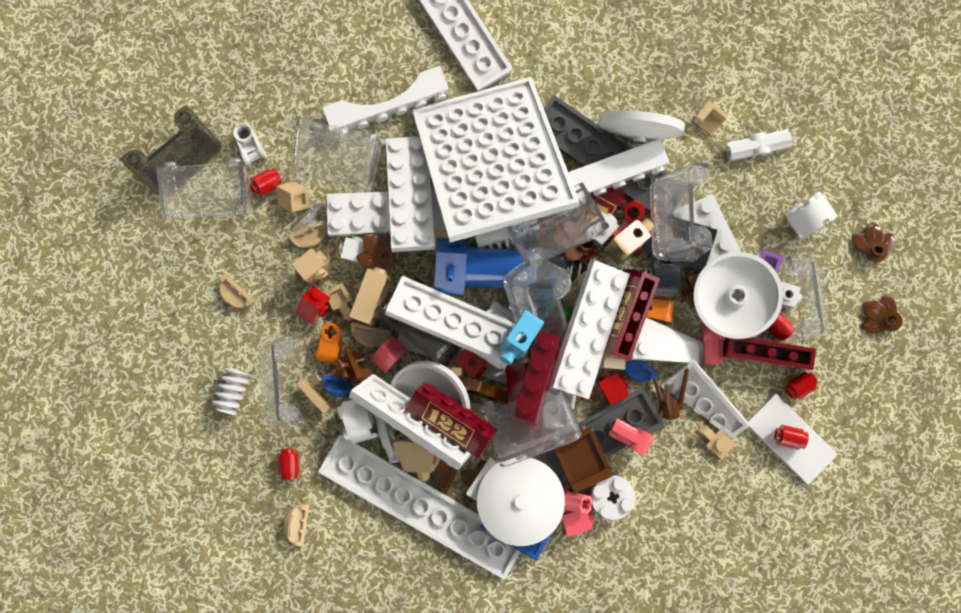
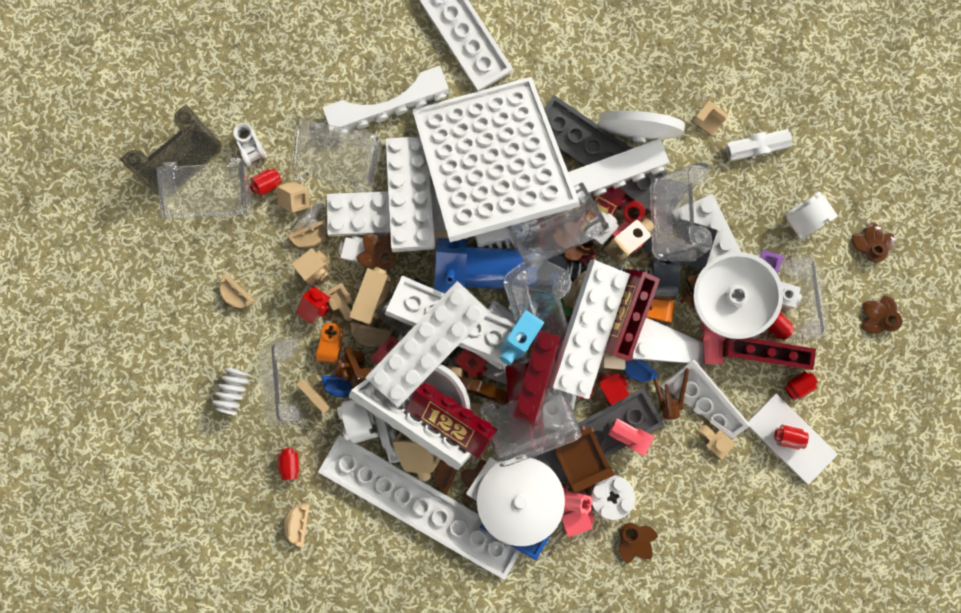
(427, 344): none -> white plate
(638, 544): none -> reddish brown plate

